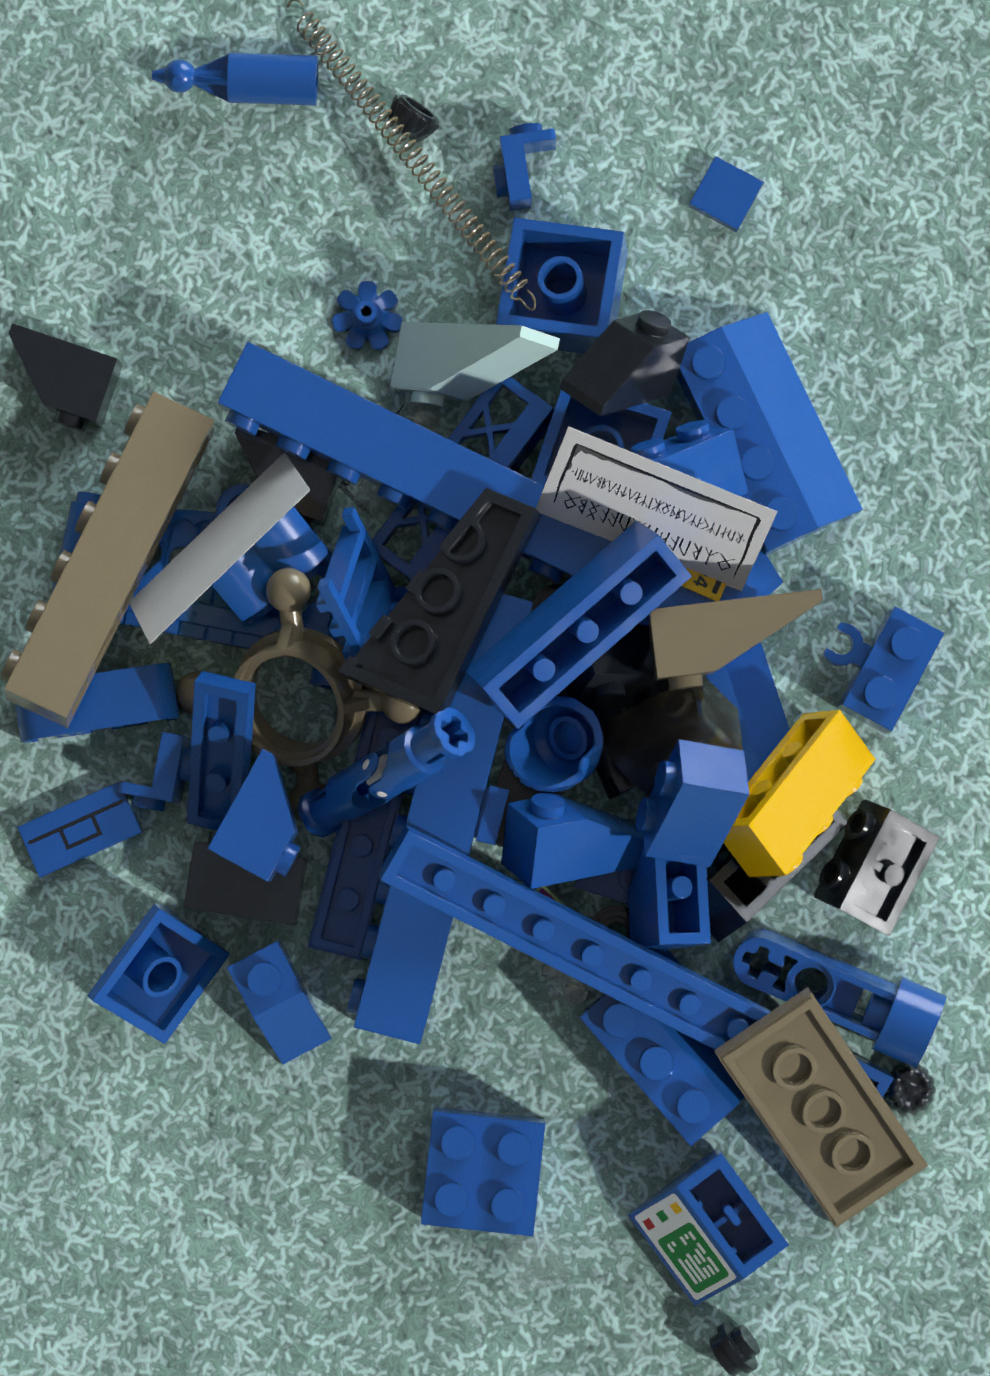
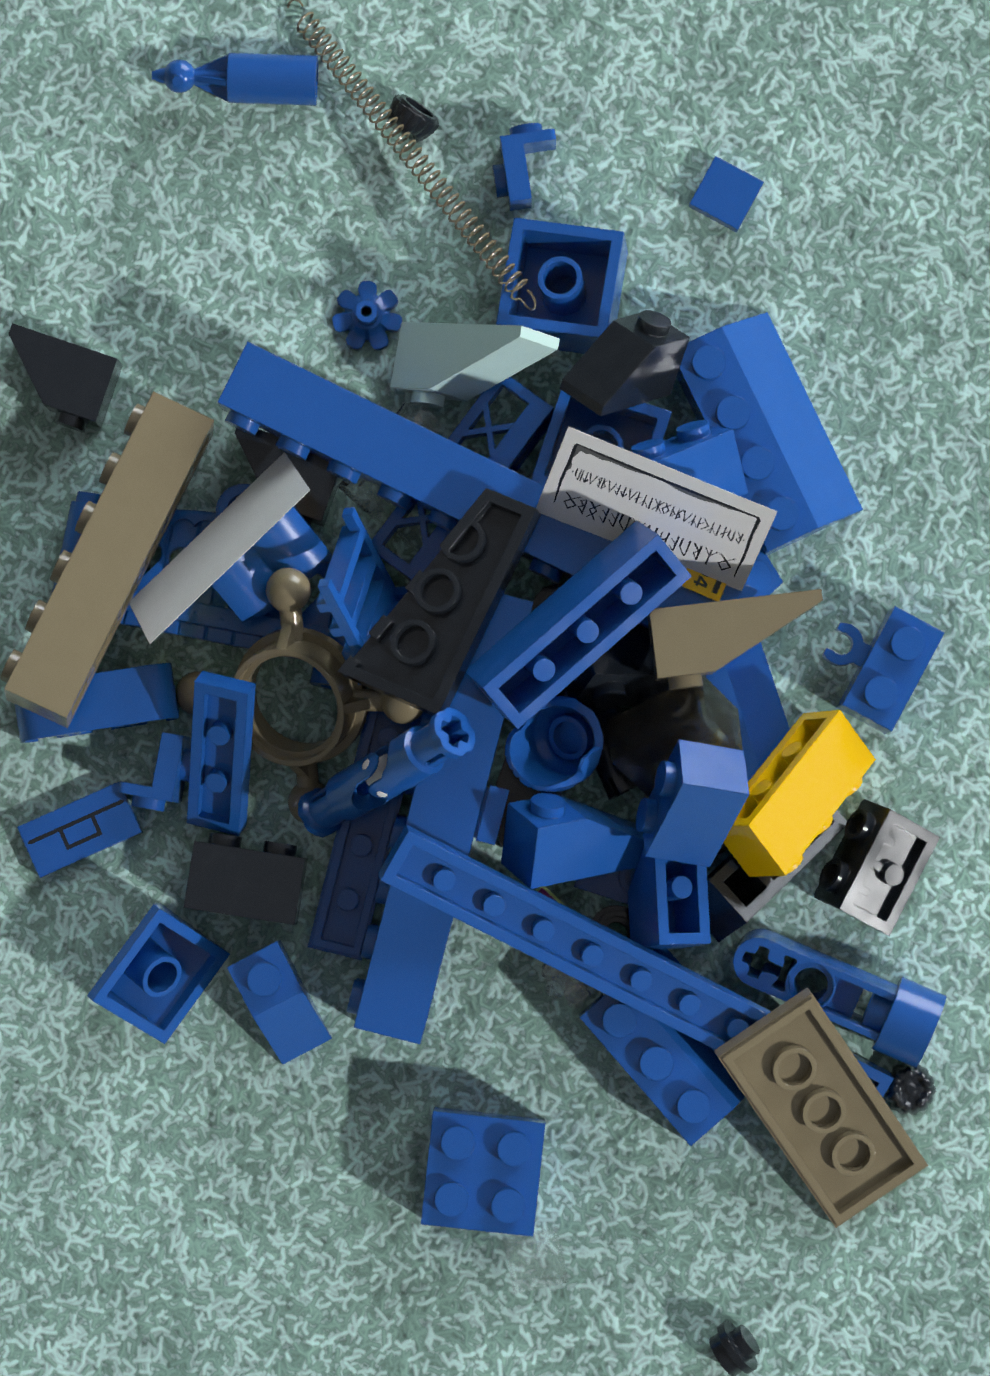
(259, 823): blue slope -> none
(708, 1228): blue slope -> none

